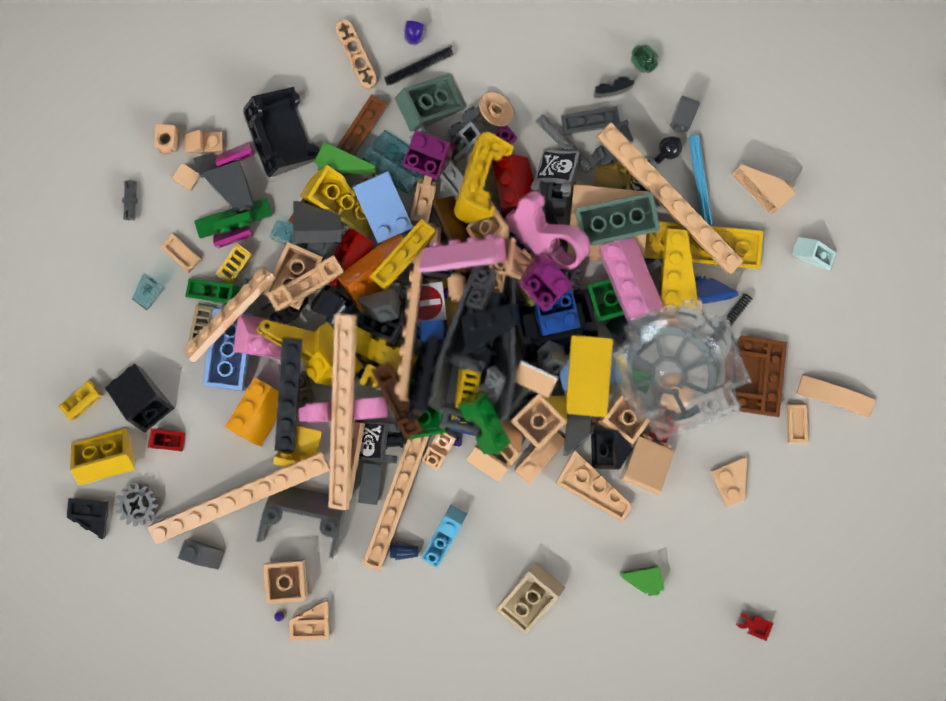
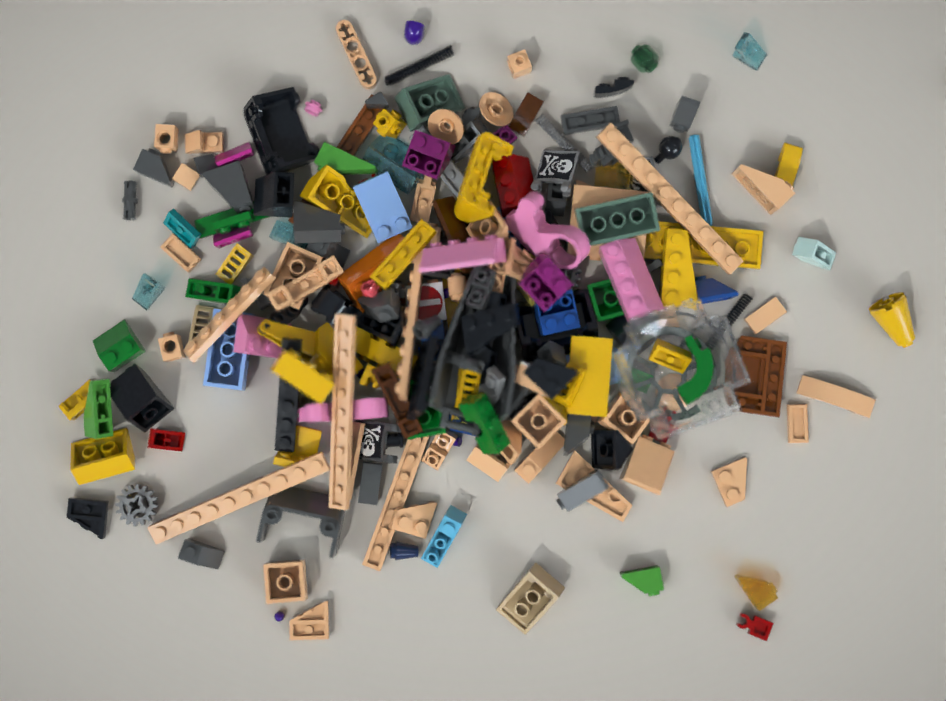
(98, 410): none -> bright green slope
(118, 346): none -> green slope
(153, 167): none -> dark grey slope
(177, 353): none -> light nougat brick
(182, 228): none -> teal plate
(255, 412): light orange slope -> none
(274, 195): none -> black slope
(302, 375): none -> yellow wedge
(313, 108): none -> bright pink plate
(352, 248): red brick -> none
(370, 288): none -> coral plate
(376, 101): none -> dark grey slope
(389, 123): none -> yellow brick
(413, 519): none -> light nougat wing
(424, 328): none -> dark grey cone
(438, 126): none -> light nougat dish
(519, 64): none -> light nougat brick
(526, 114): none -> reddish brown slope
(549, 376): none -> black wing
(573, 387): none -> yellow slope
(582, 490): none -> slope
(670, 356): none -> yellow slope
(697, 386): none -> green arch
(749, 51): none -> clear light blue slope
(758, 591): none -> clear yellow slope
(765, 315): none -> light nougat tile
(788, 162): none -> yellow slope
(894, 318): none -> yellow cone

